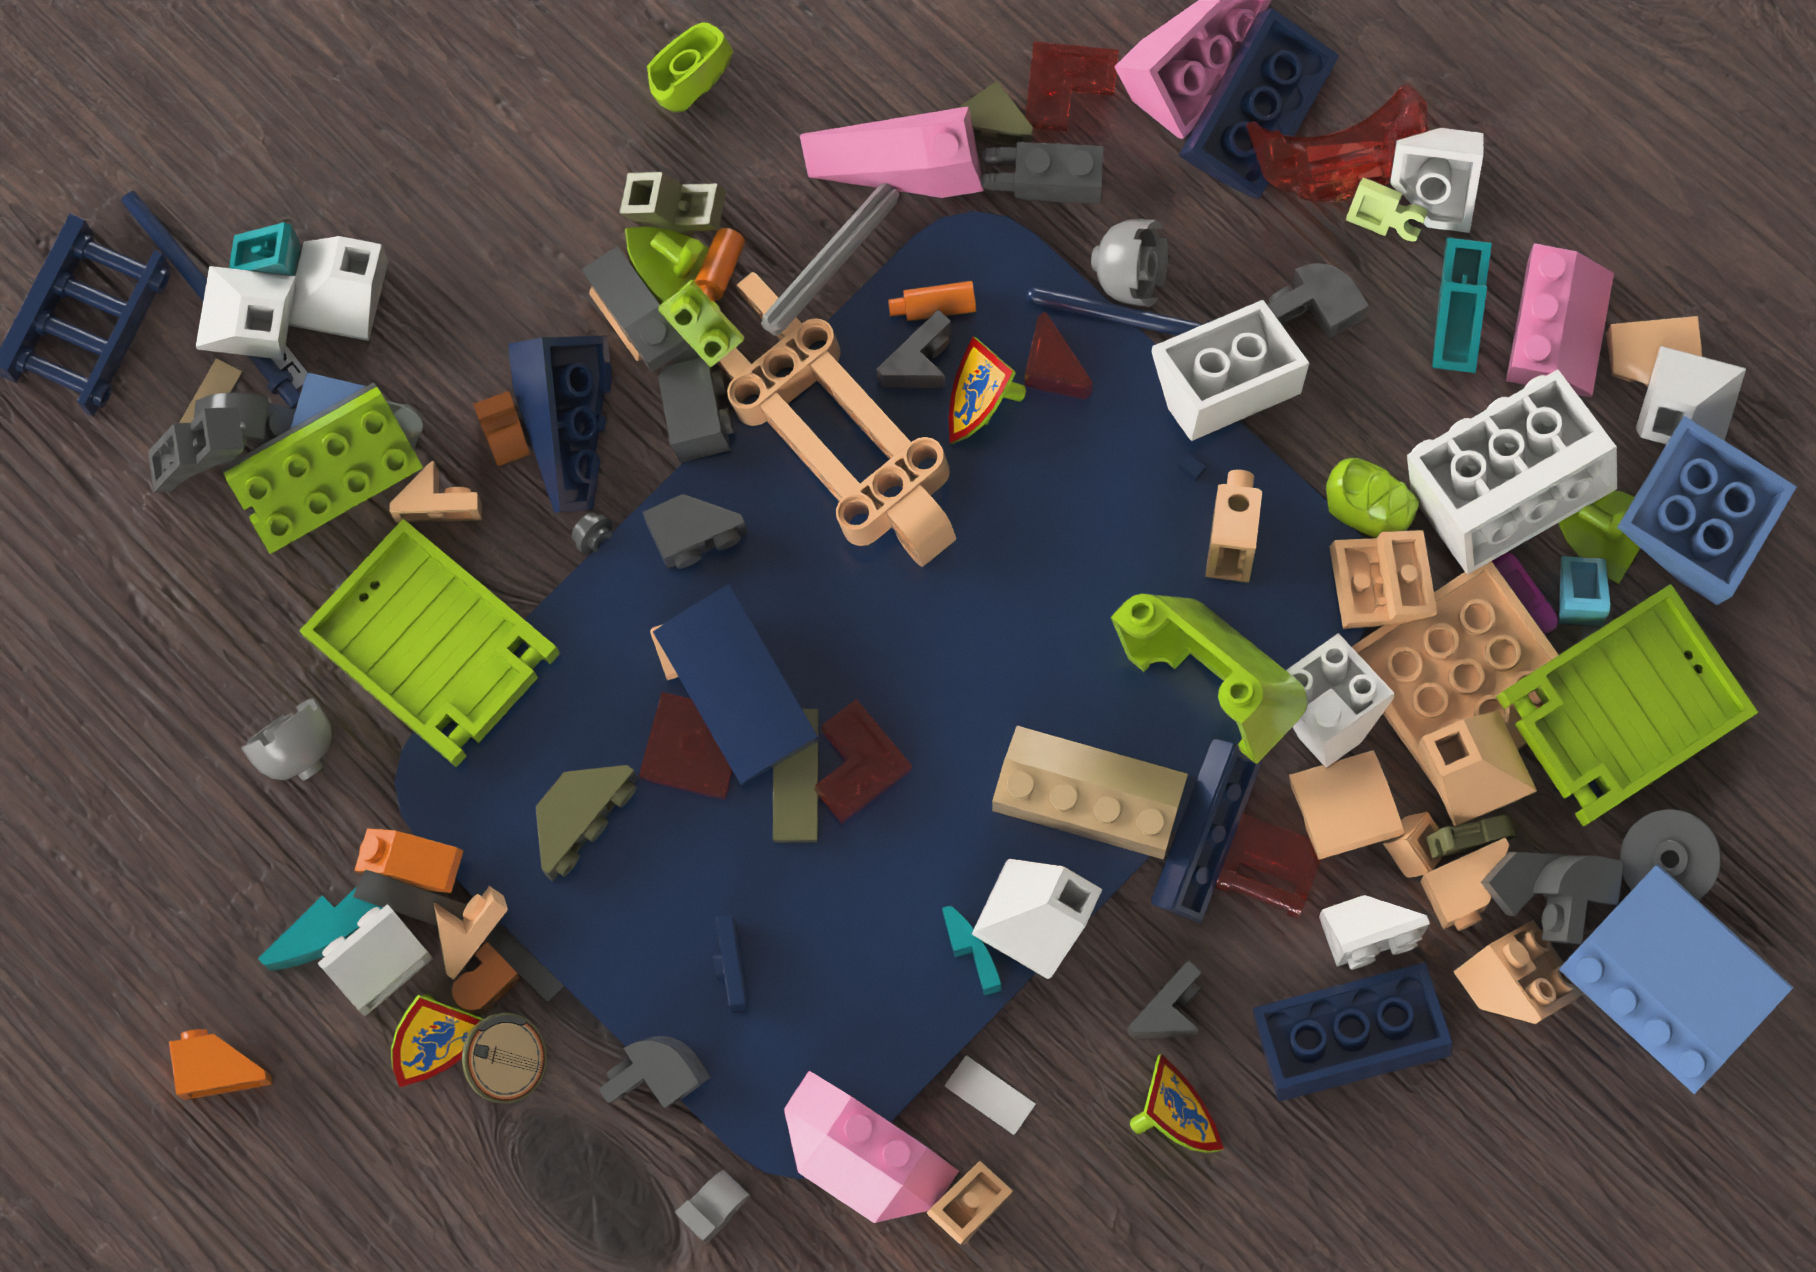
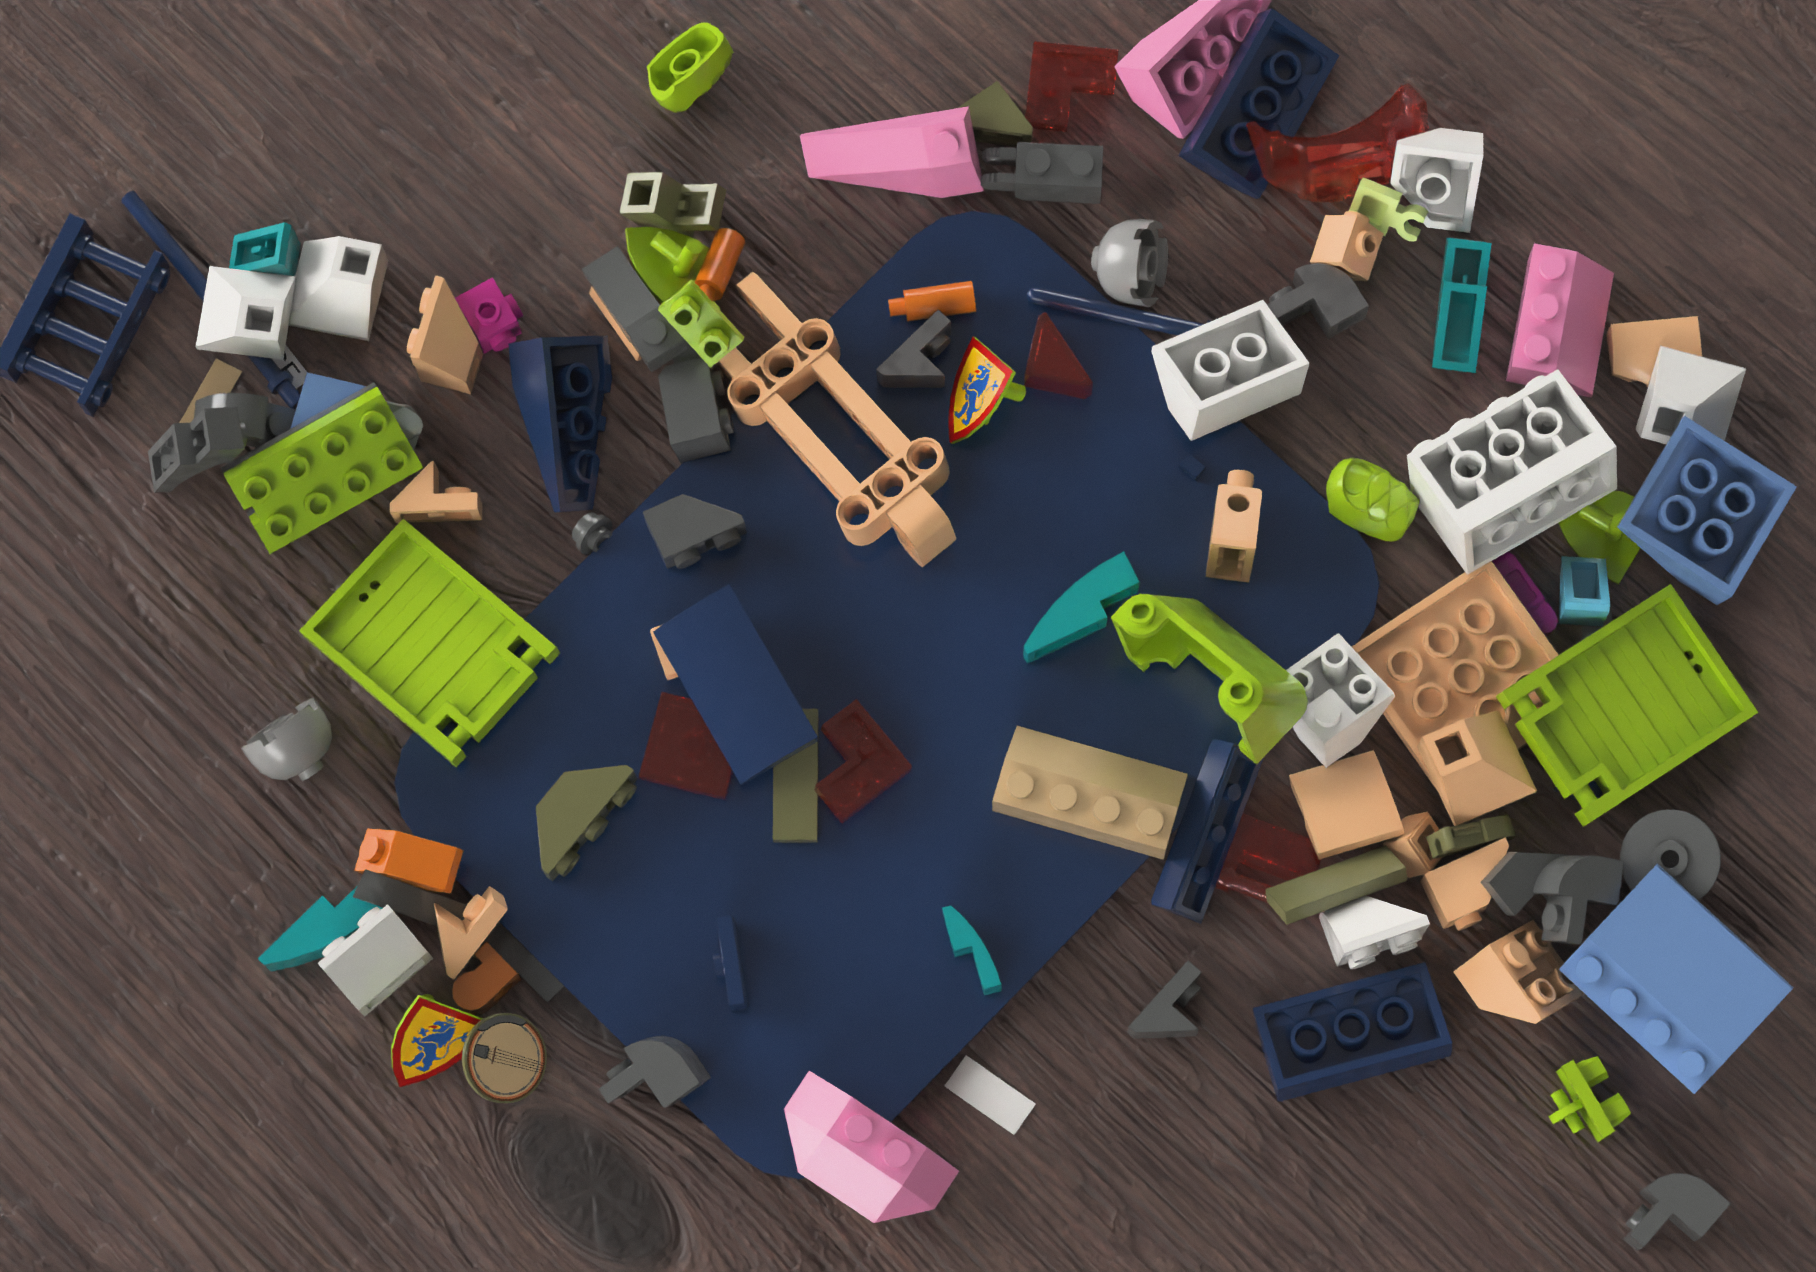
(210, 1066): orange slope -> none
(444, 344): none -> light nougat slope
(491, 315): none -> dark pink brick
(502, 428): dark orange leg -> none
(713, 1206): light grey leg -> none
(830, 259): light grey axle -> none
(970, 1203): light nougat slope -> none
(1036, 913): white slope -> none
(1082, 607): none -> teal slope
(1177, 1111): shield -> none
(1336, 884): none -> olive tile
(1348, 244): none -> light nougat brick
(1383, 579): light nougat slope -> none
(1577, 1081): none -> lime hips
(1681, 1199): none -> dark grey brick

